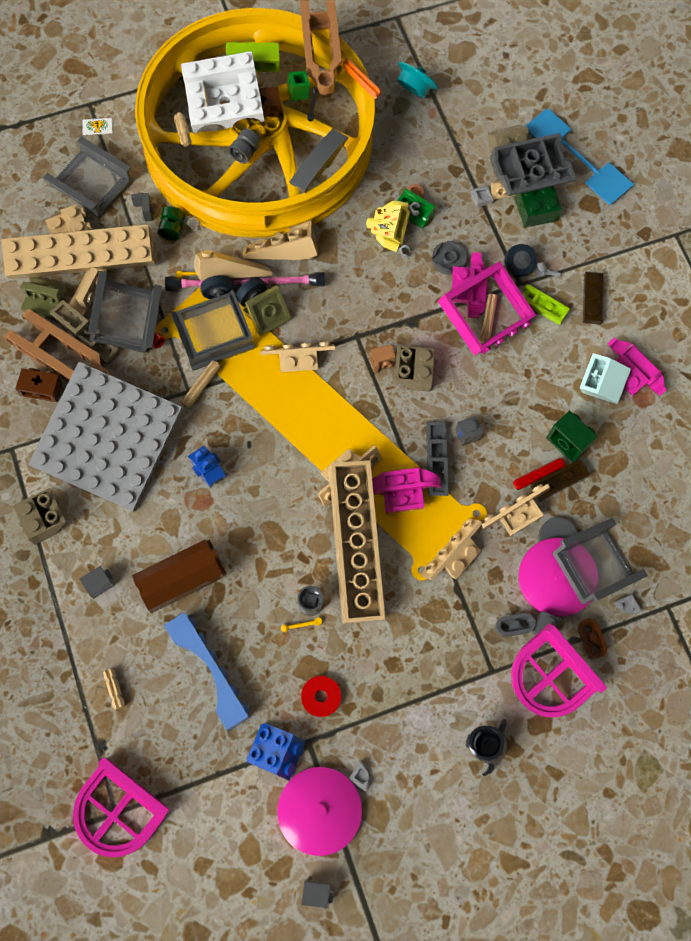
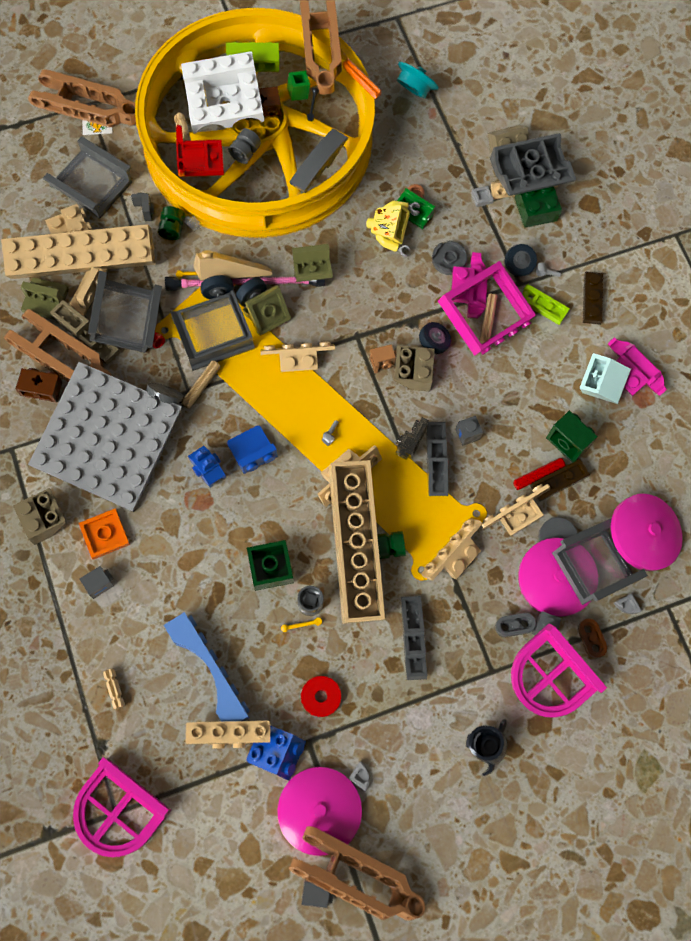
(69, 86): none -> medium nougat piece
(104, 534): none -> orange tile
(166, 394): none -> dark grey tile
(179, 575): reddish brown brick -> none
(198, 156): none -> red piece
(228, 733): none -> tan bracket
(252, 449): none -> blue bracket
(270, 565): none -> dark green brick
(292, 245): tan wedge -> none
(312, 262): none -> olive bracket
(327, 437): none -> light grey hand
(391, 545): none -> dark green wheel
(403, 900): none -> medium nougat piece
(404, 488): dark pink plate -> none
(408, 443): none -> clear smoke plate
(413, 638): none -> dark grey slope
(435, 337): none -> black wheel
(605, 182): dark azure hinge -> none
(646, 532): none -> dark pink dish

